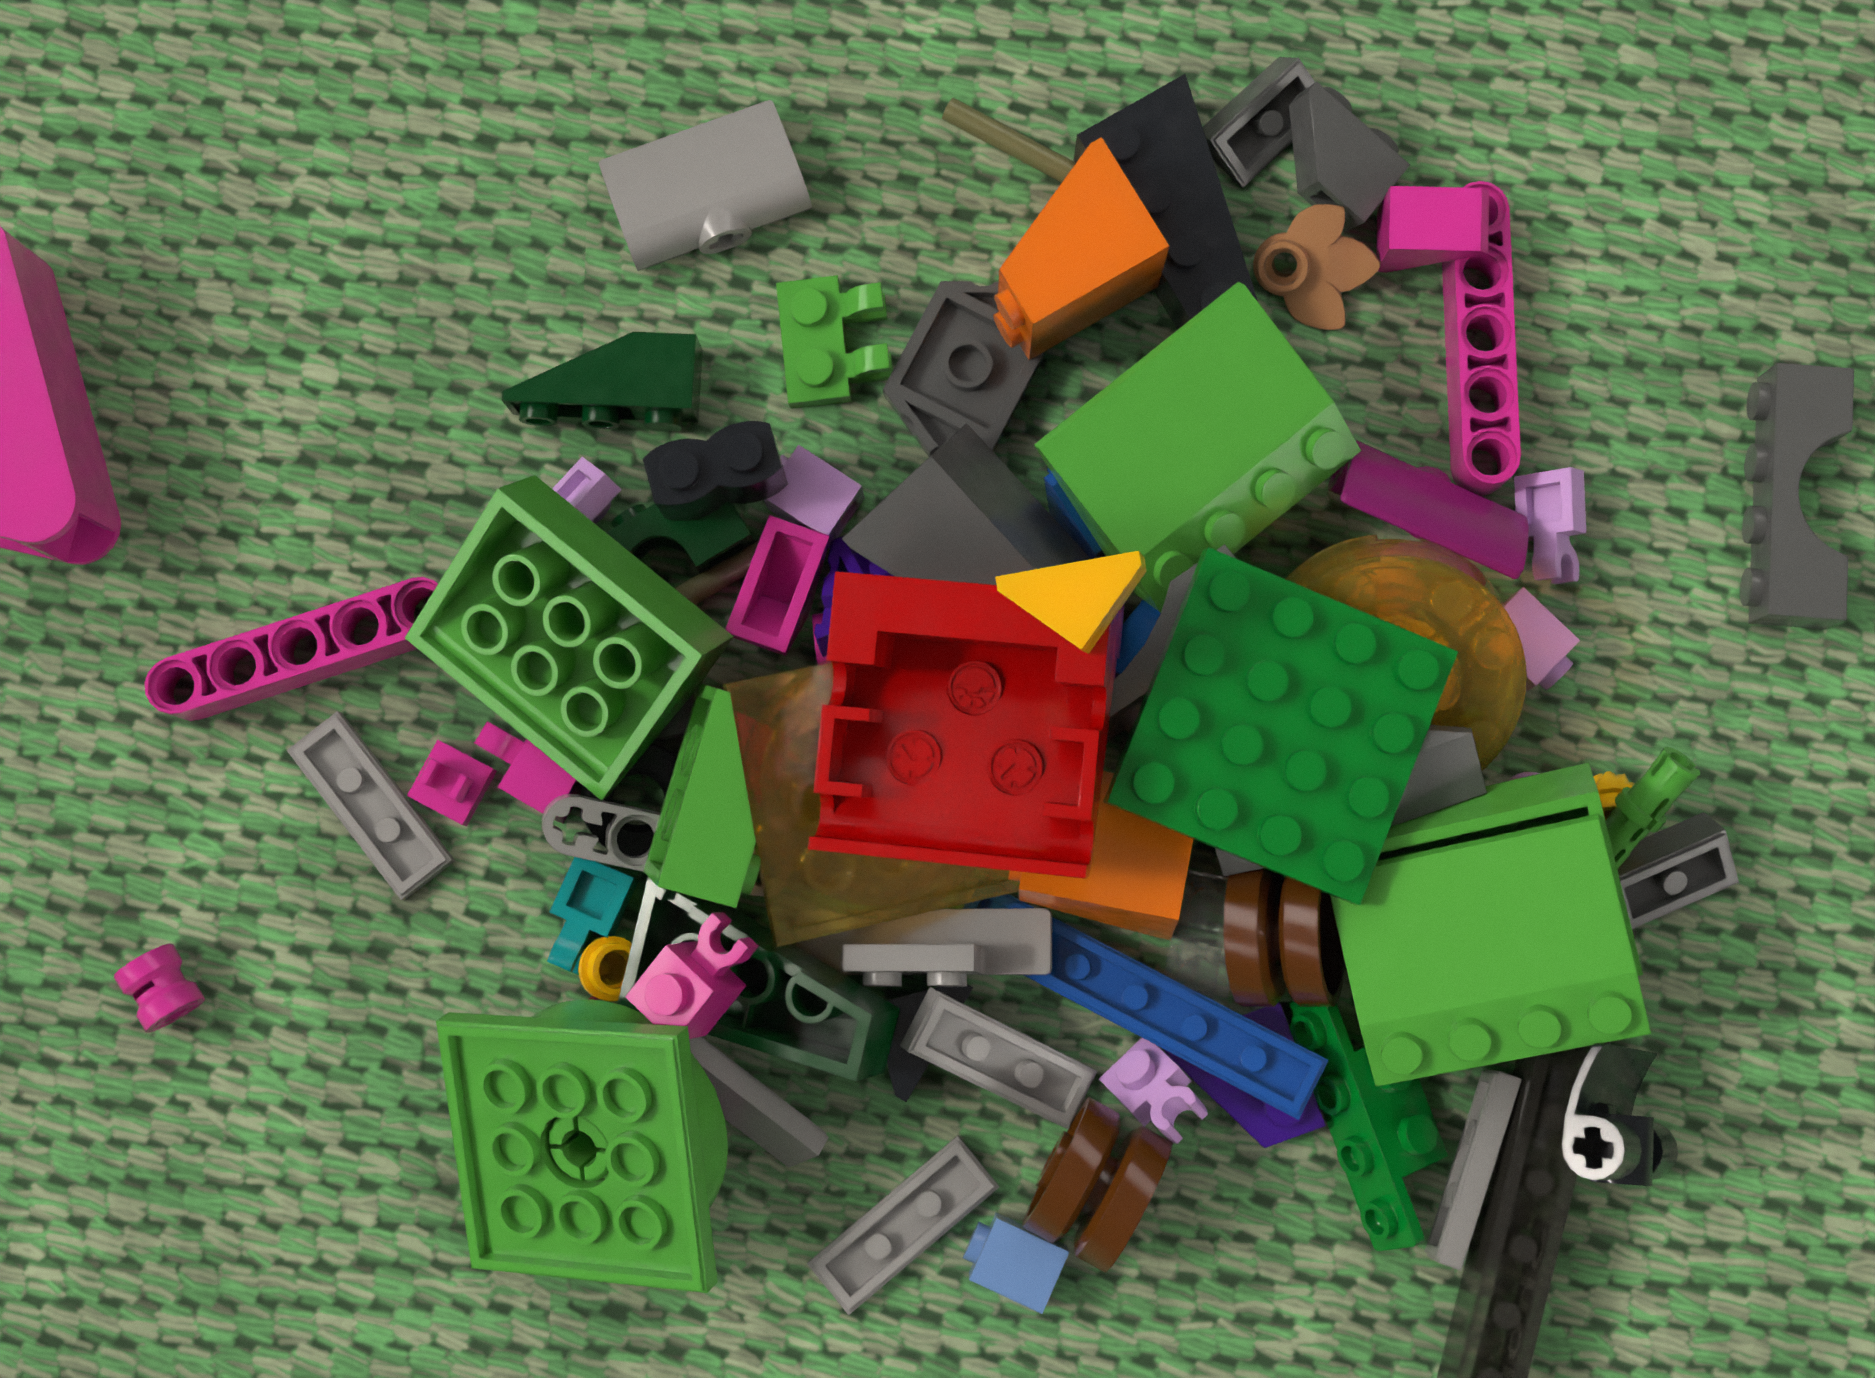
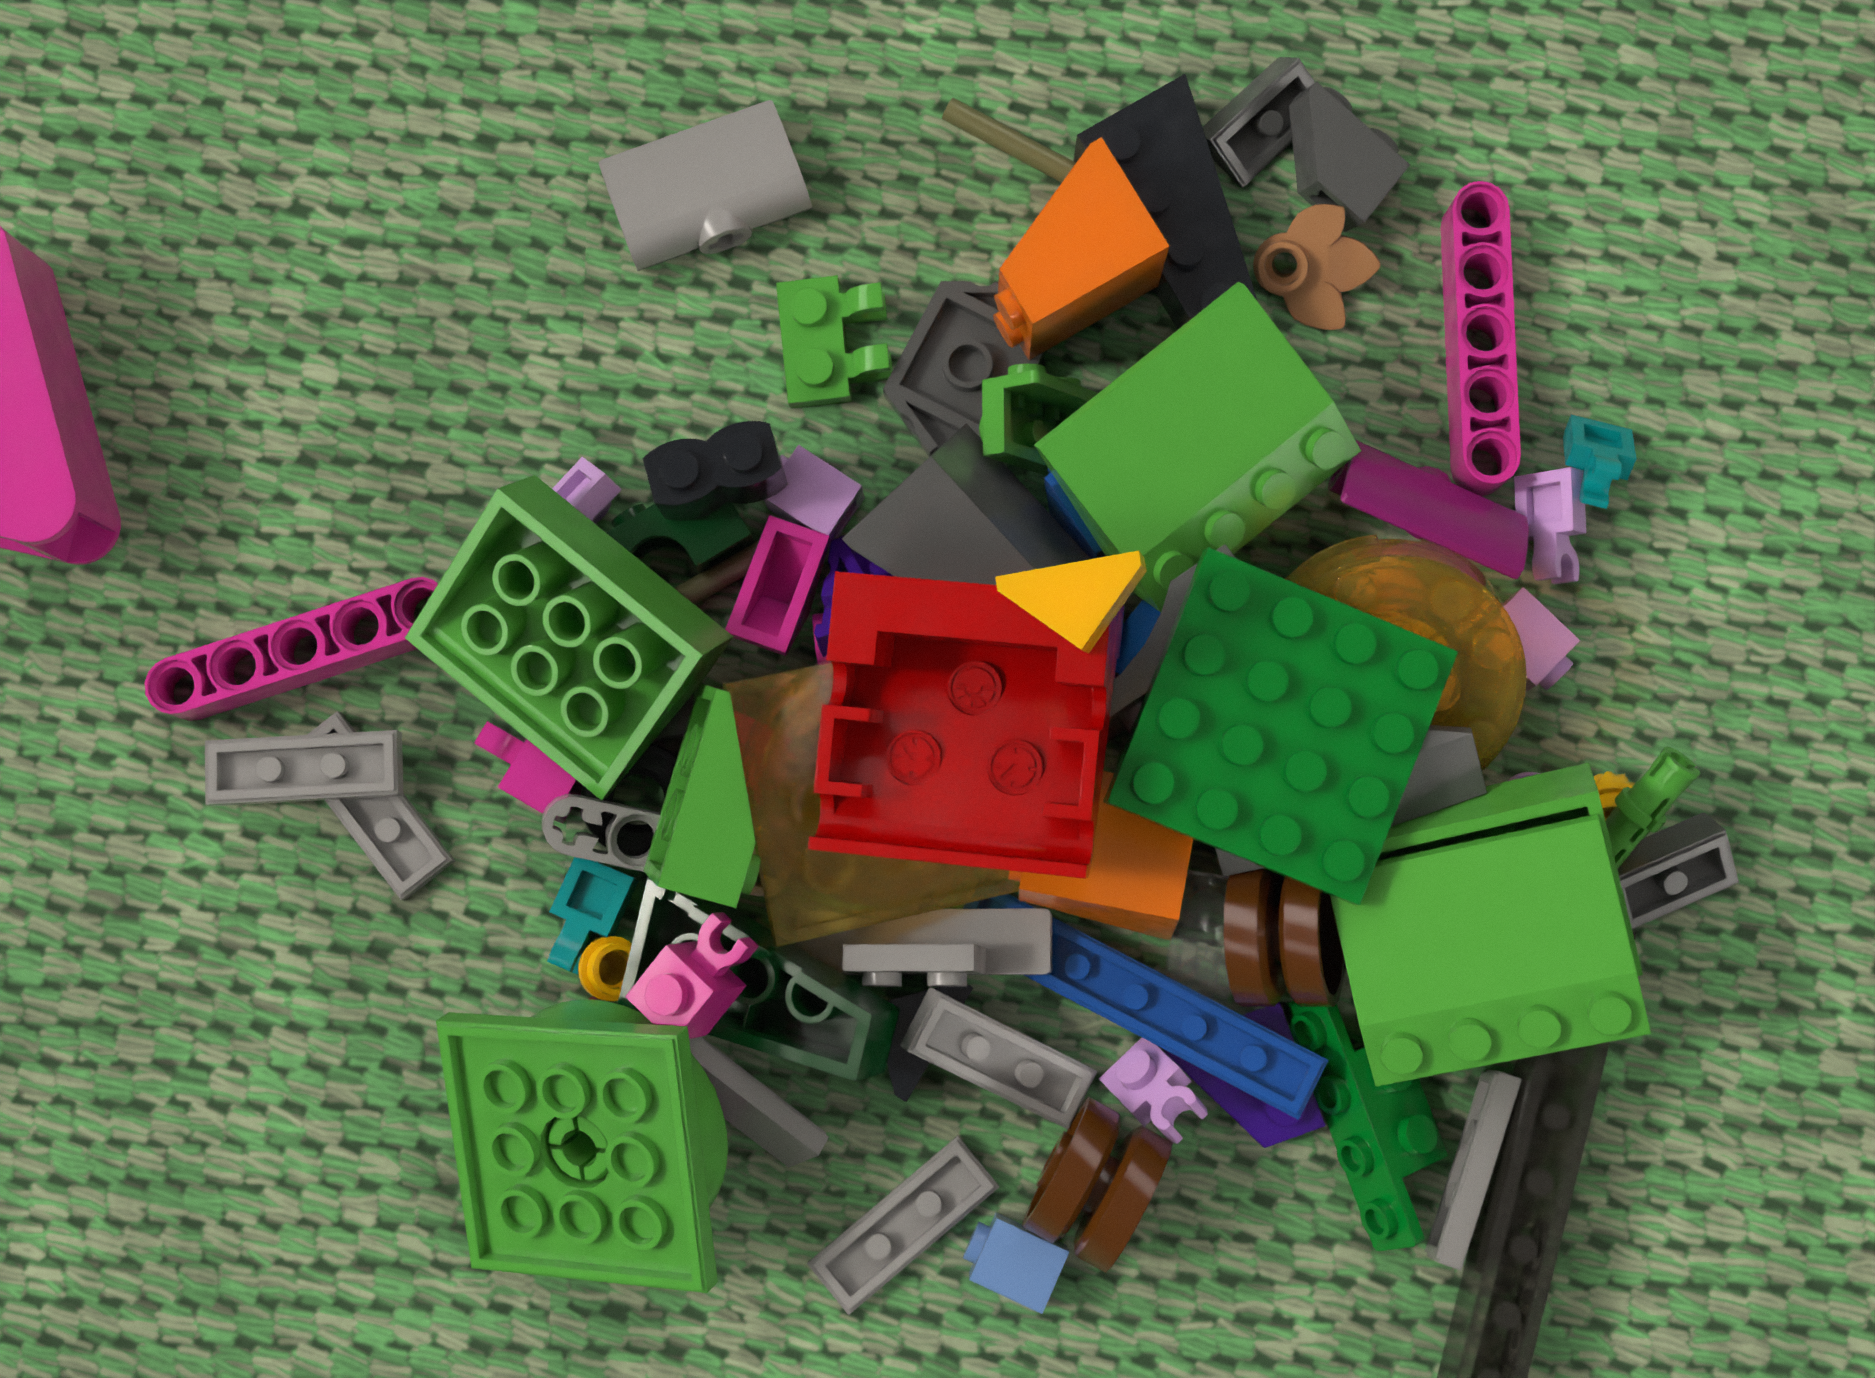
(159, 987): dark pink wheel -> none
(303, 768): none -> light grey tile
(452, 783): dark pink tile -> none
(626, 379): dark green slope -> none
(1024, 409): none -> bright green bracket
(1431, 226): dark pink slope -> none
(1599, 1129): black panel -> none
(1601, 452): none -> teal plate
(1791, 571): dark grey arch -> none

